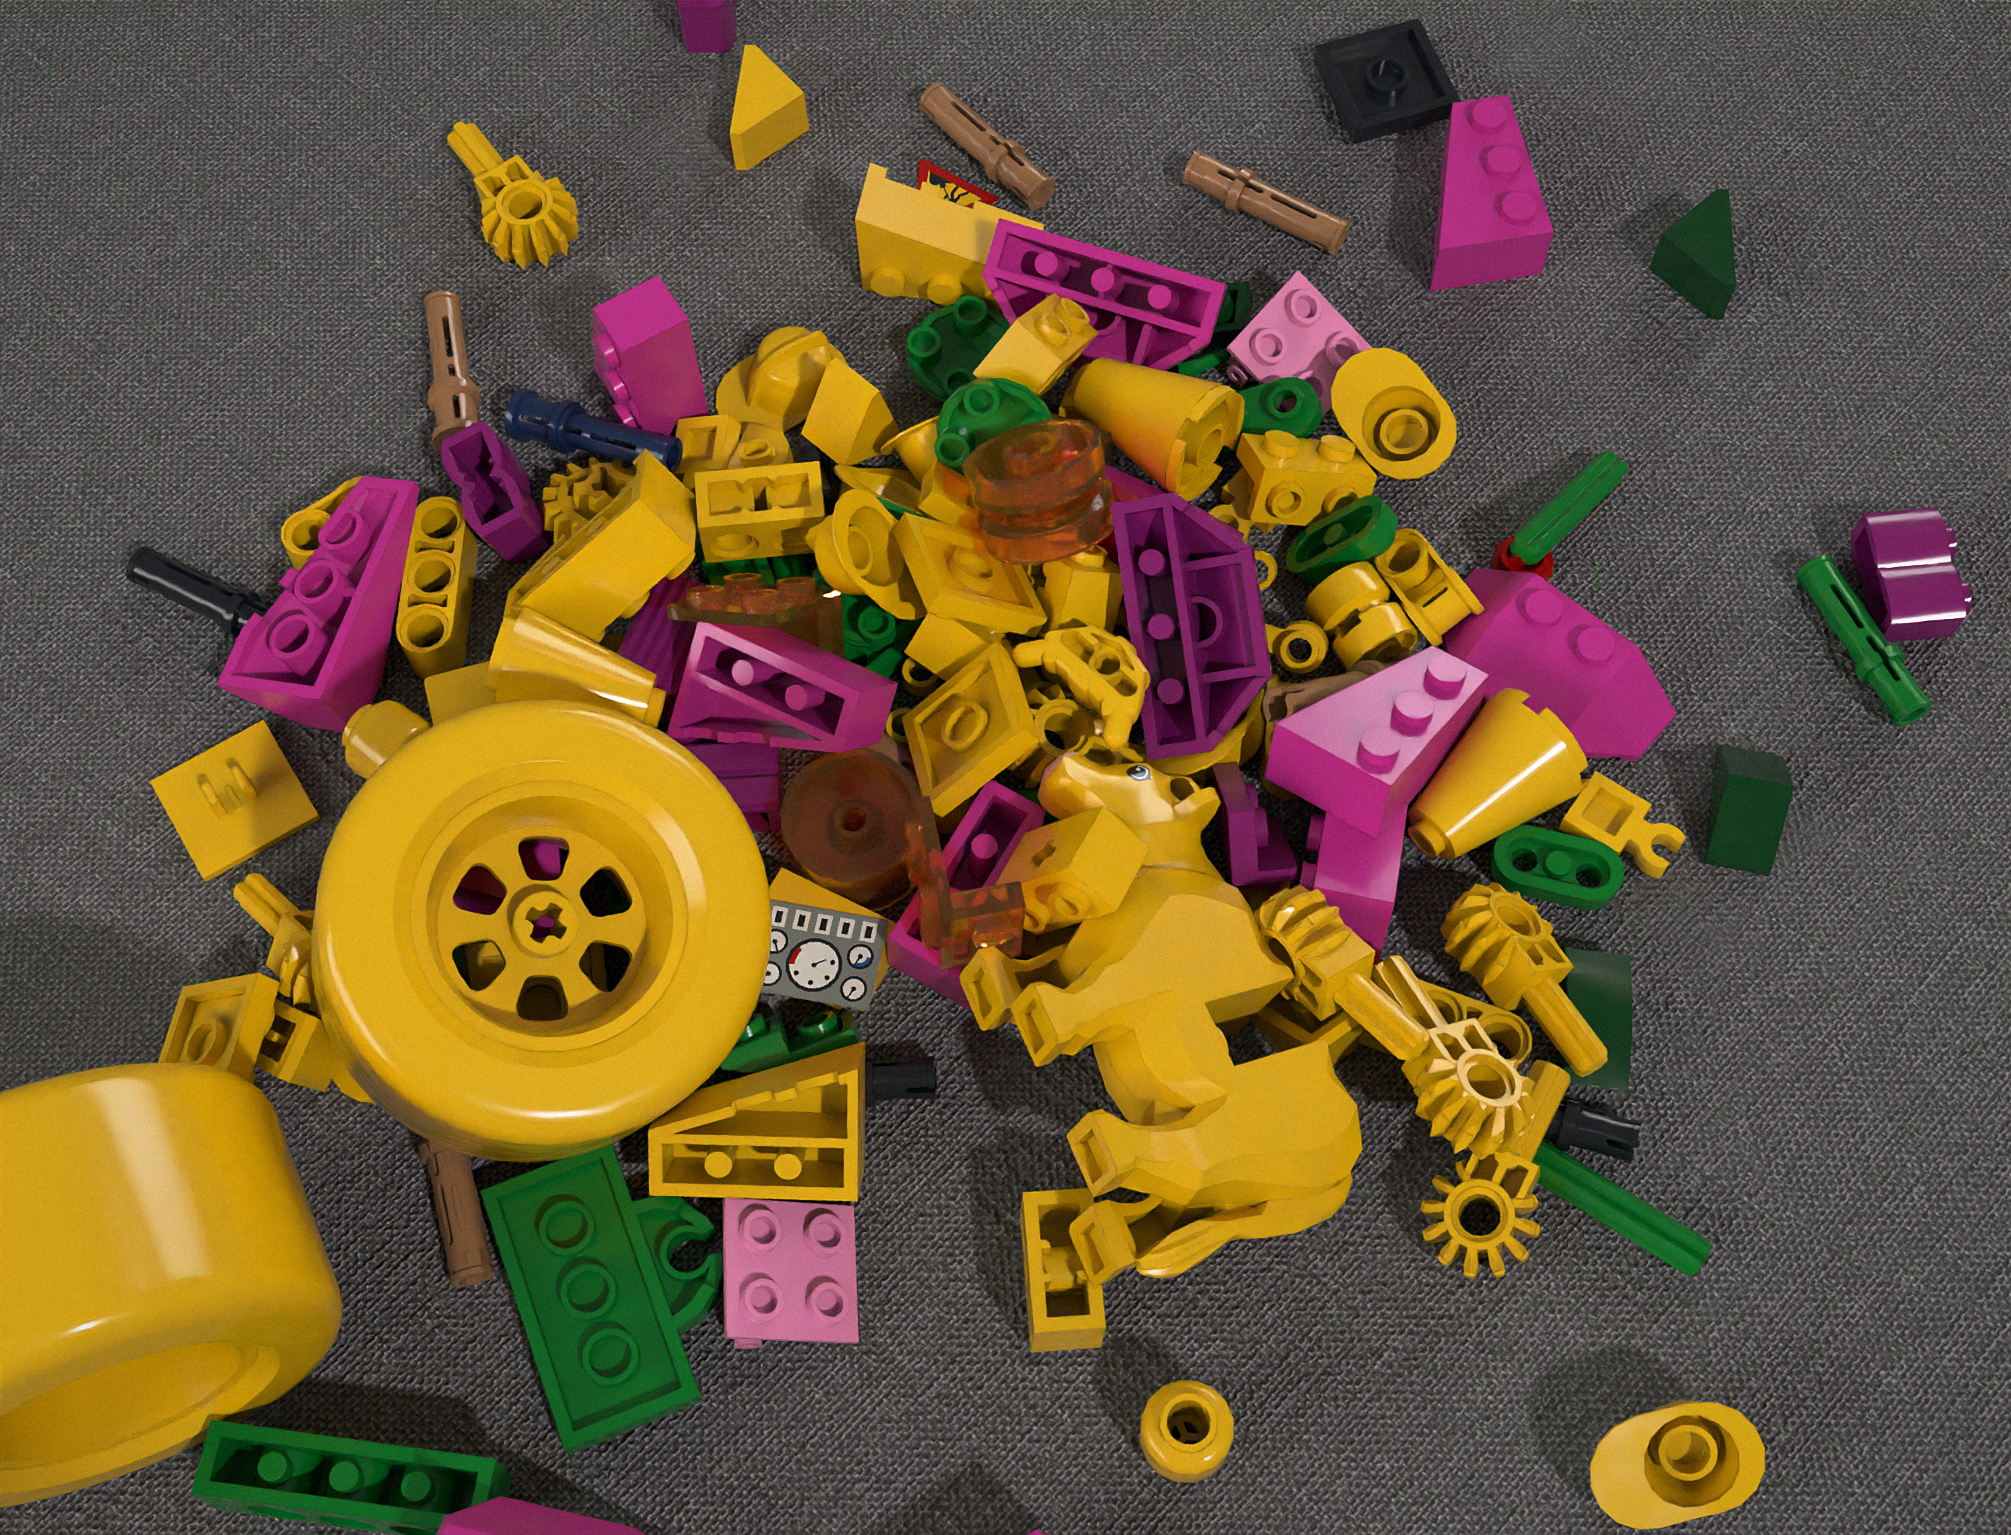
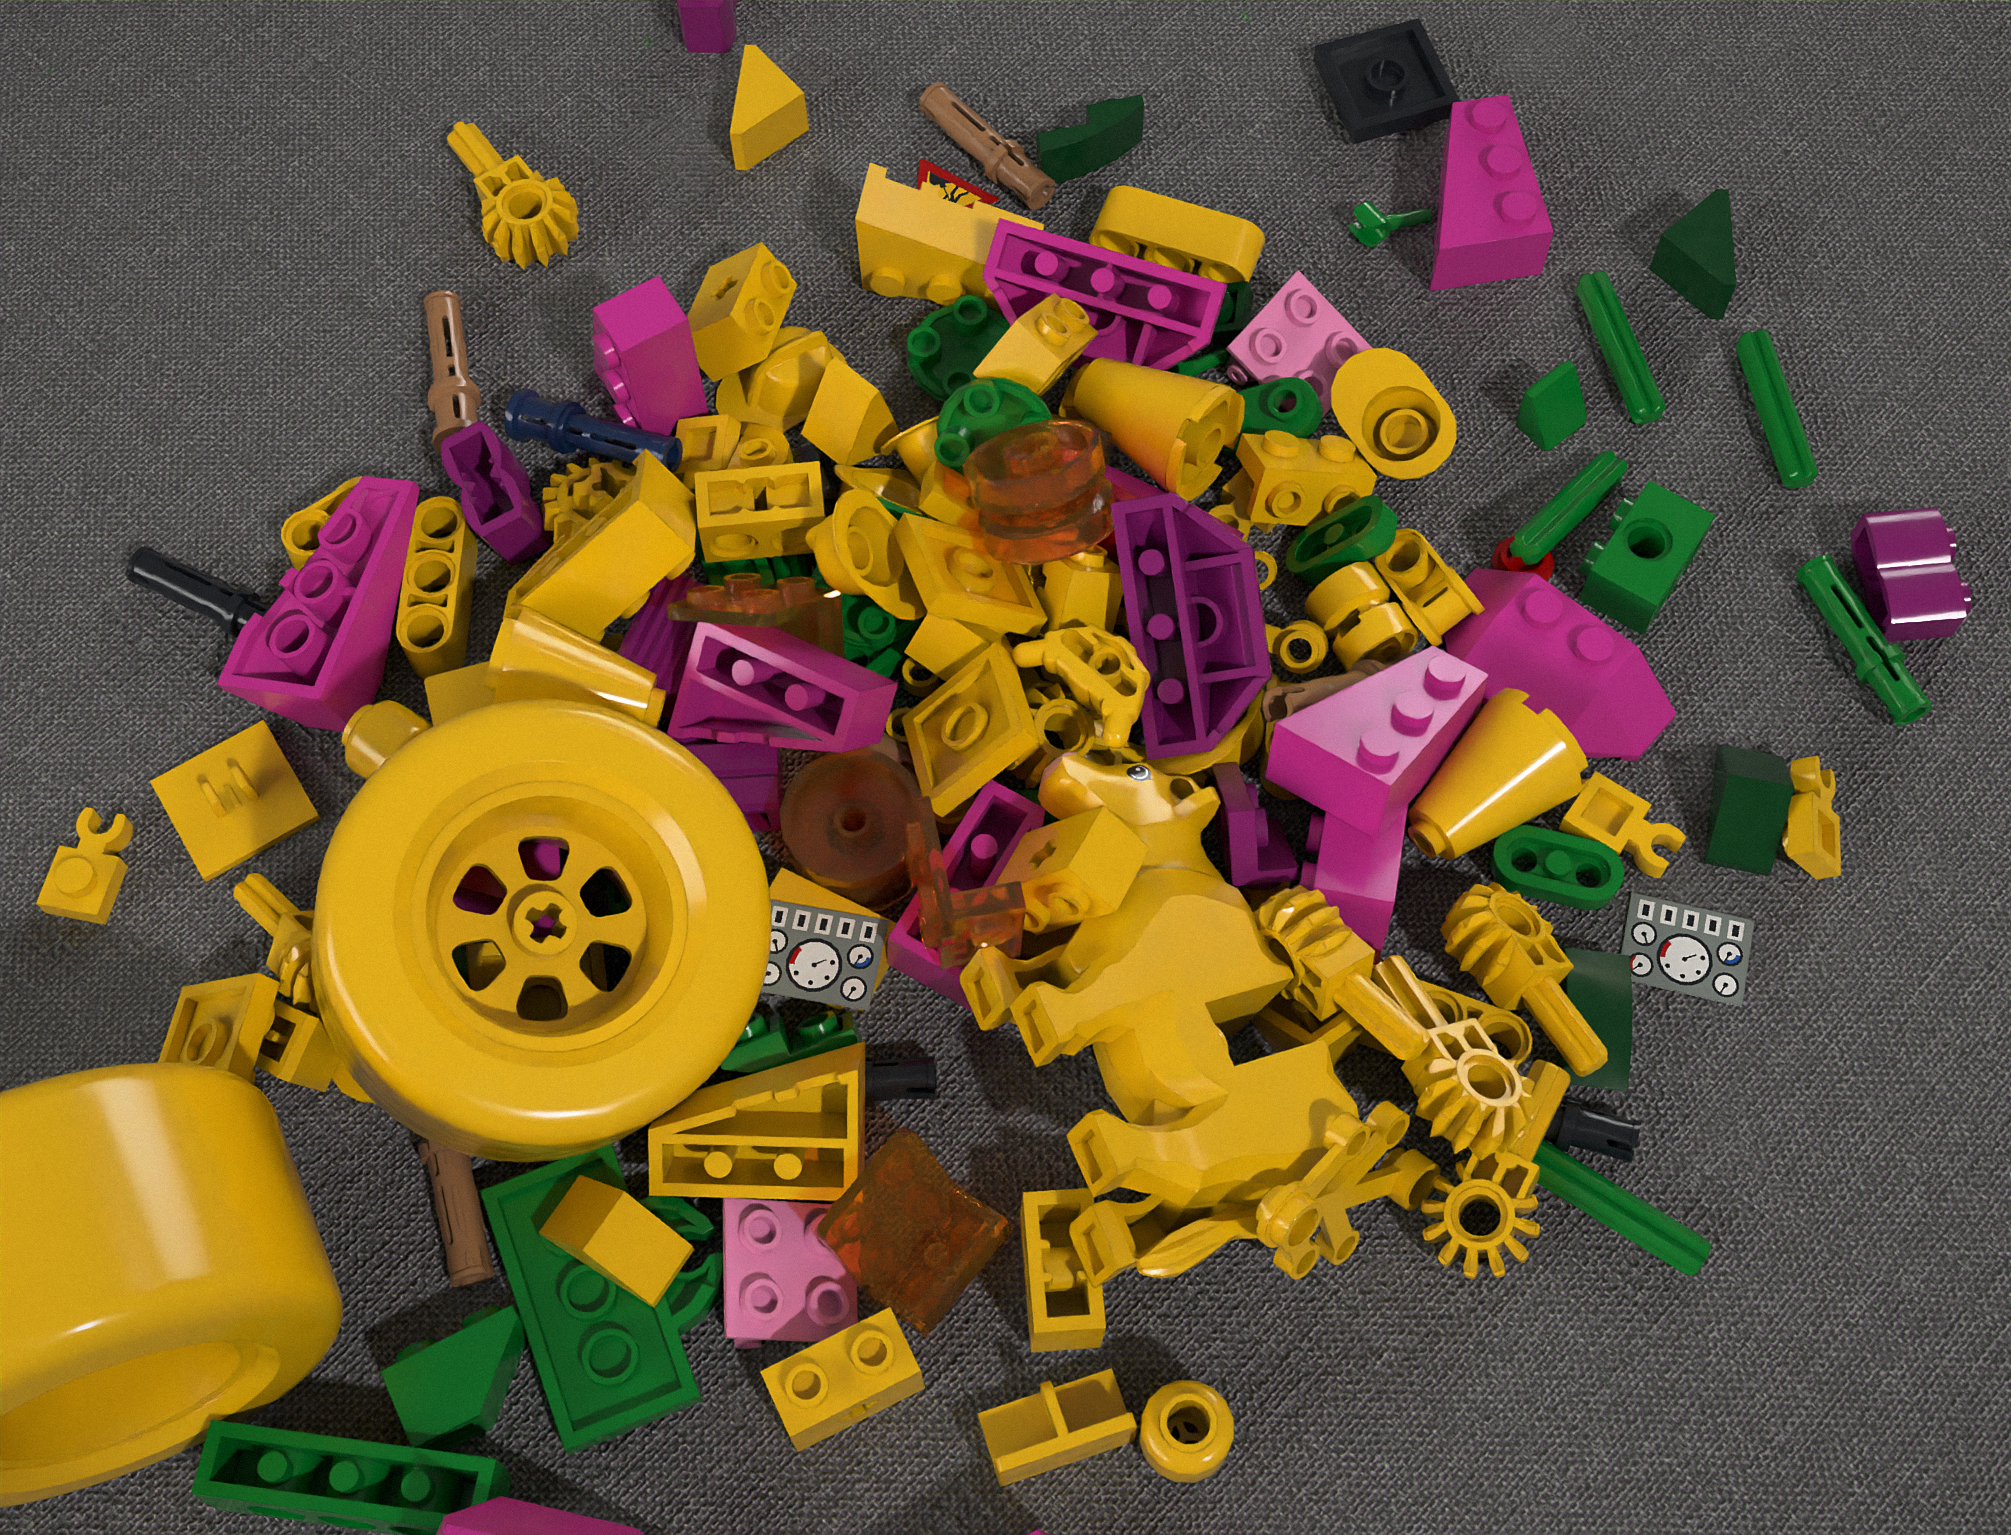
(87, 879): none -> yellow plate
(457, 1385): none -> green slope
(617, 1238): none -> yellow slope
(739, 311): none -> yellow brick
(843, 1379): none -> yellow brick
(911, 1233): none -> clear orange bracket
(1056, 1427): none -> yellow panel
(1109, 133): none -> dark green slope
(1178, 235): none -> yellow beam
(1245, 192): medium nougat pin -> none
(1294, 1211): none -> yellow plant
(1375, 227): none -> green hand
(1552, 407): none -> green slope
(1620, 348): none -> green axle
(1636, 587): none -> green brick
(1676, 1464): yellow piece -> none
(1687, 949): none -> sticker
(1776, 409): none -> green axle
(1812, 826): none -> yellow plate

